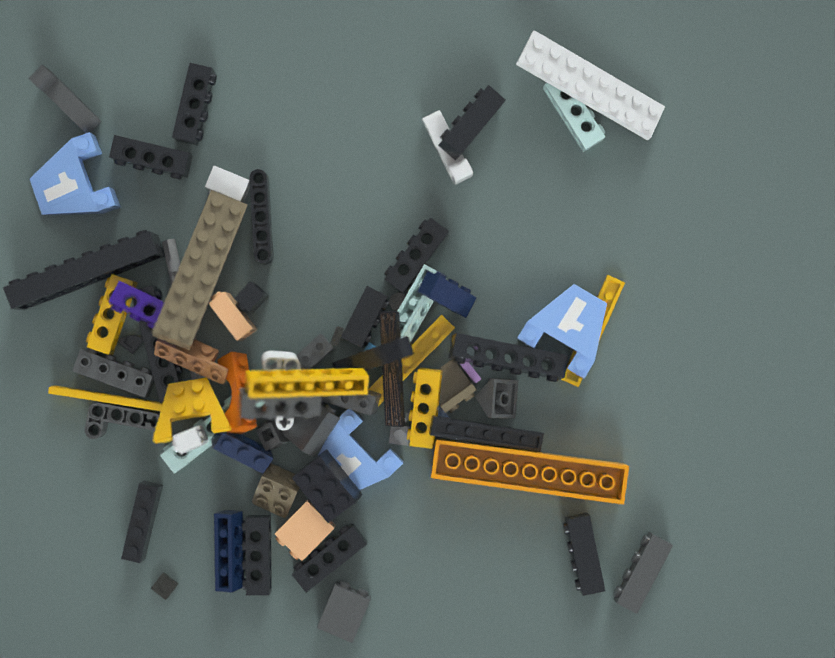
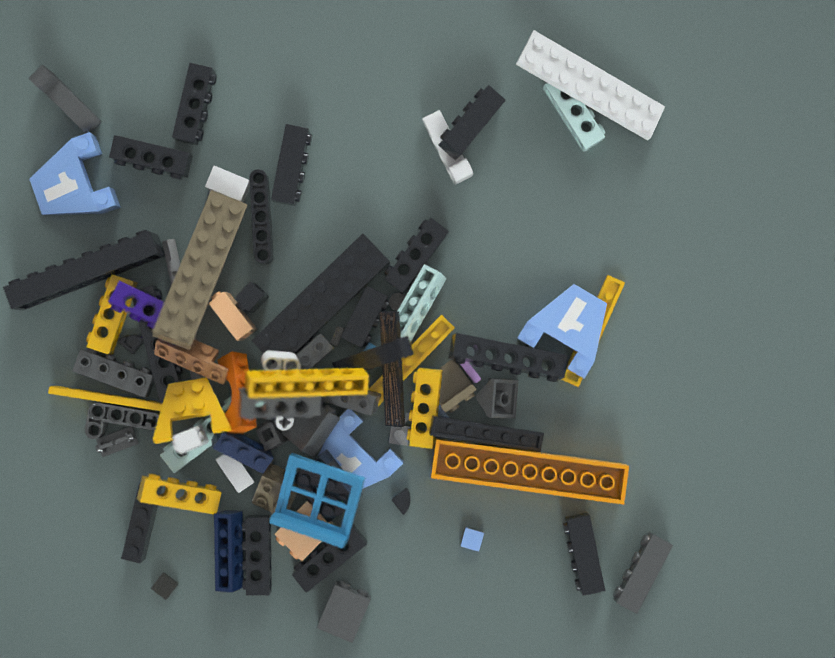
(116, 441): none -> dark grey hinge
(150, 484): none -> yellow brick
(235, 472): none -> white slope
(291, 164): none -> black brick
(310, 525): none -> dark azure window
(323, 298): none -> black brick
(402, 501): none -> black tile
(447, 293): dark blue brick -> none
(472, 539): none -> light blue tile

